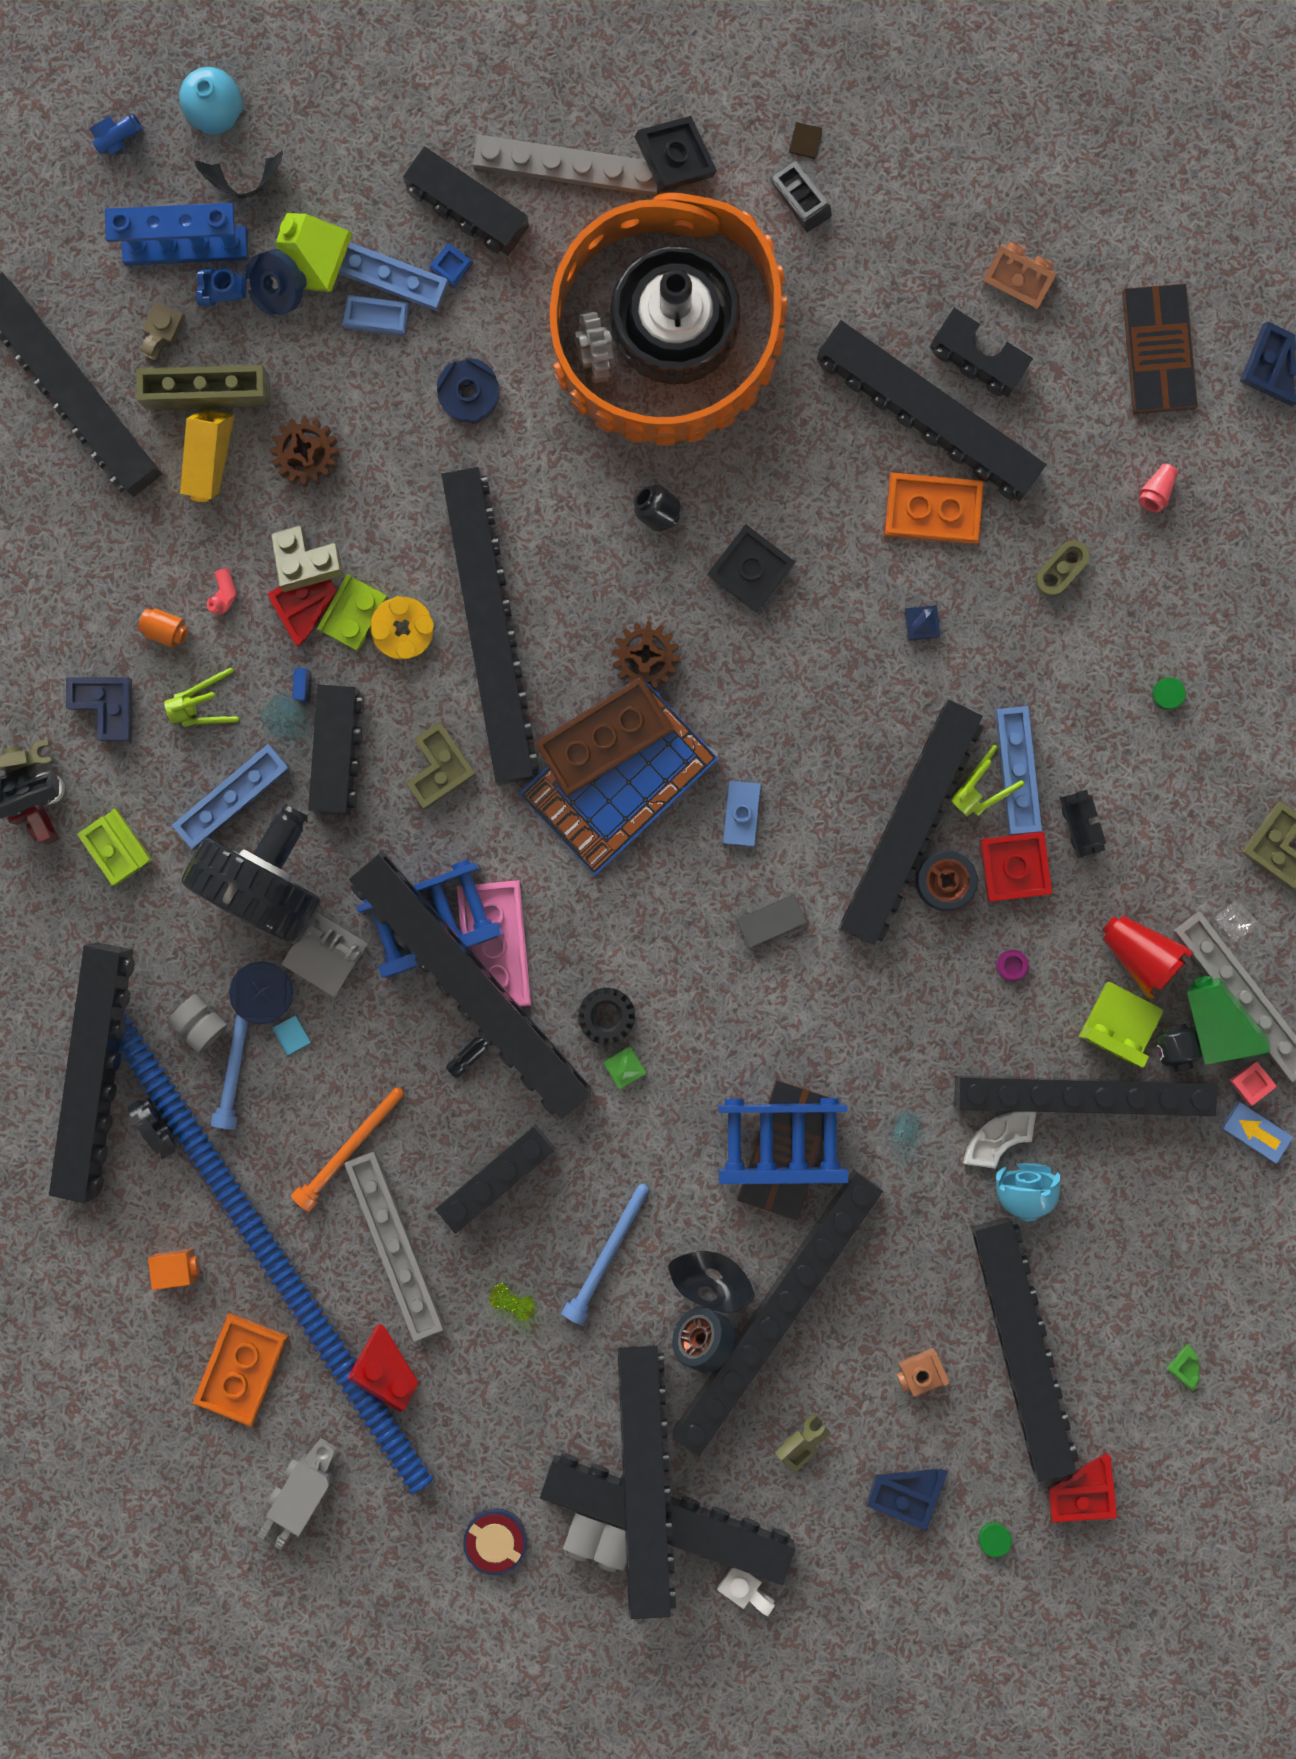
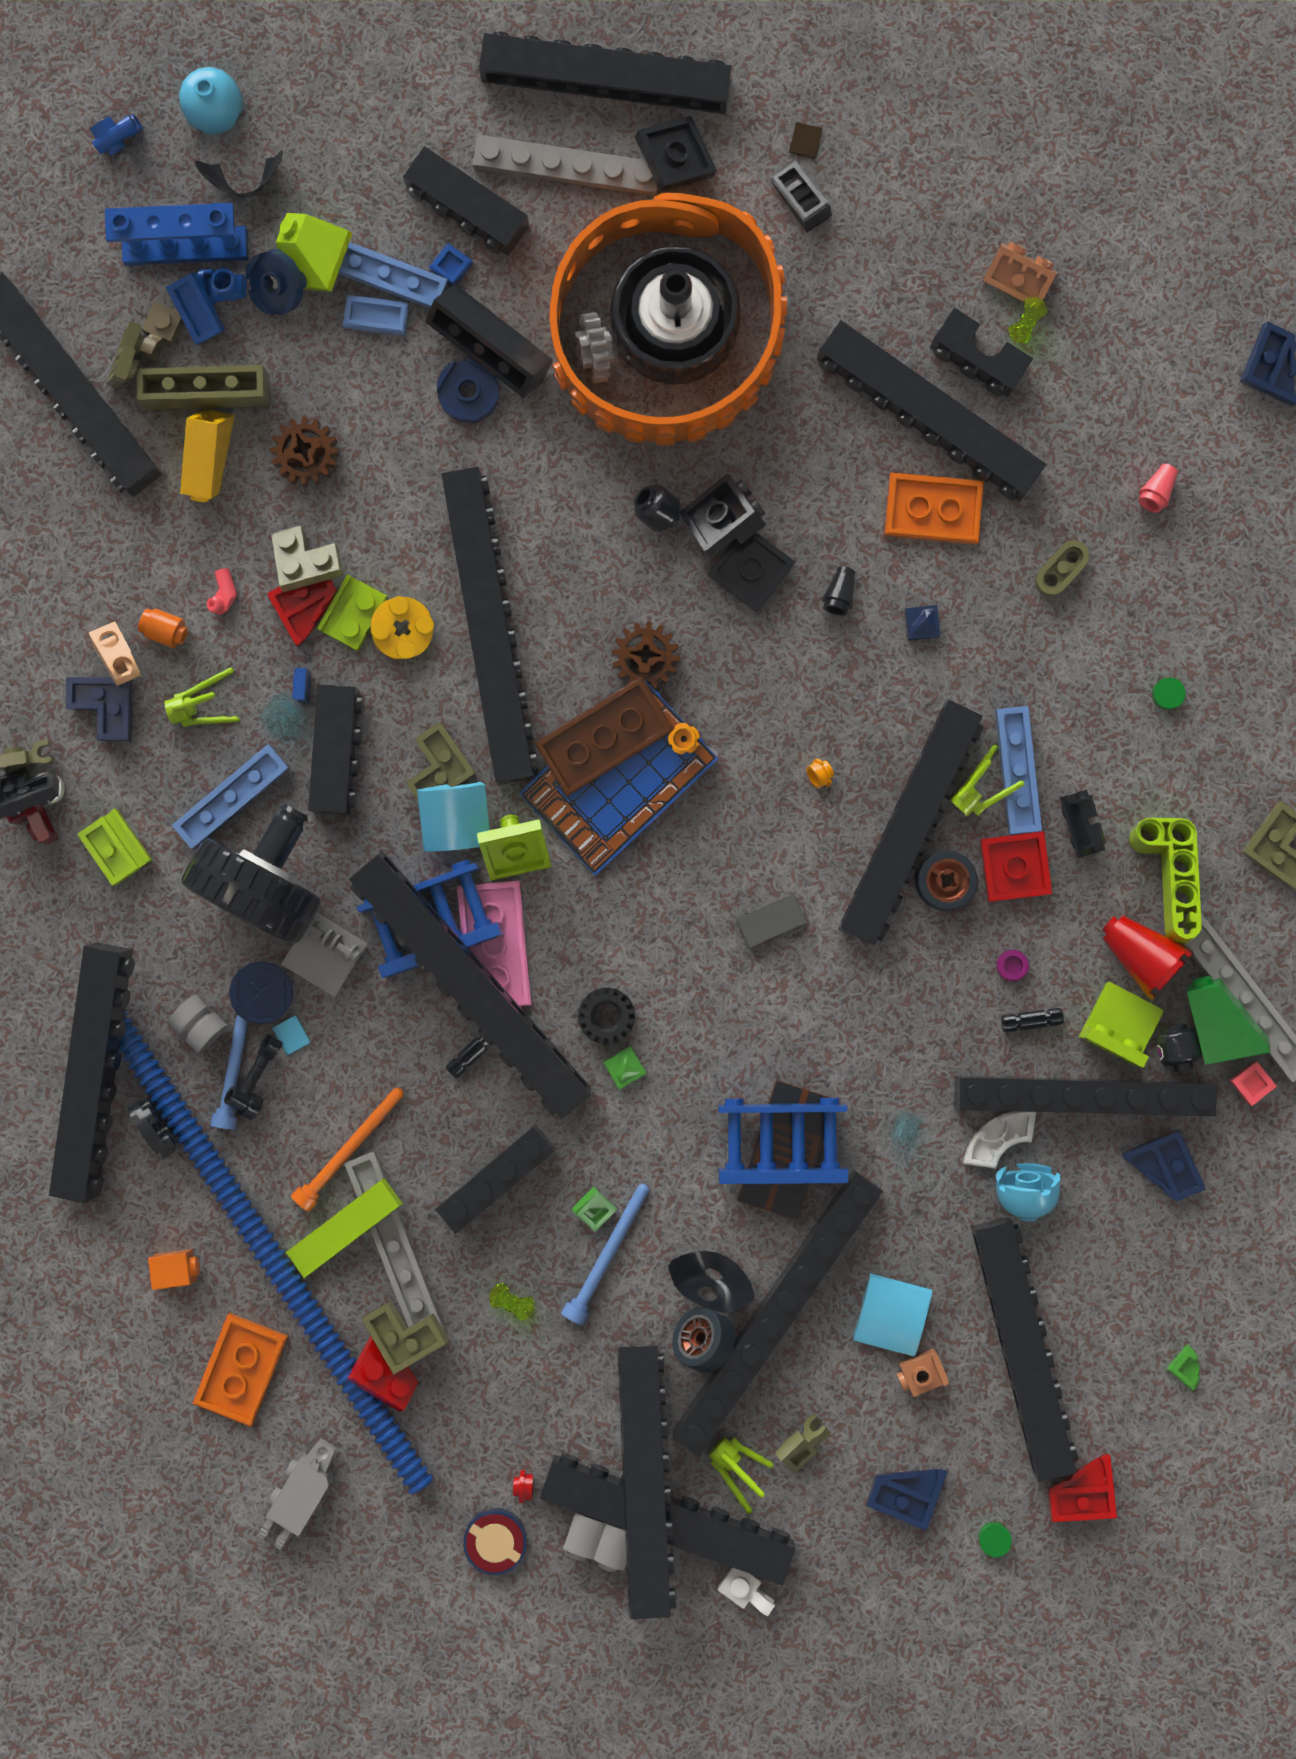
(115, 654): none -> light nougat leg
(124, 364): none -> olive plate
(195, 308): none -> blue tile
(243, 1099): none -> black brick
(344, 1227): none -> lime tile
(401, 1344): none -> olive plate
(452, 816): none -> medium azure slope
(488, 340): none -> black brick
(514, 848): none -> lime tile
(523, 1486): none -> red plate
(594, 1209): none -> bright green tile
(605, 72): none -> black brick
(690, 744): none -> light orange plate
(723, 515): none -> black plate
(726, 1456): none -> lime plant
(741, 813): medium blue plate -> none
(820, 773): none -> light orange plate
(839, 595): none -> black cone
(892, 1315): none -> medium azure slope
(1032, 1020): none -> black axle
(1033, 310): none -> clear neon green piece
(1159, 348): black tile -> none
(1167, 1165): none -> dark blue wing
(1172, 879): none -> lime beam
(1234, 921): clear tile -> none
(1256, 1132): medium blue tile -> none

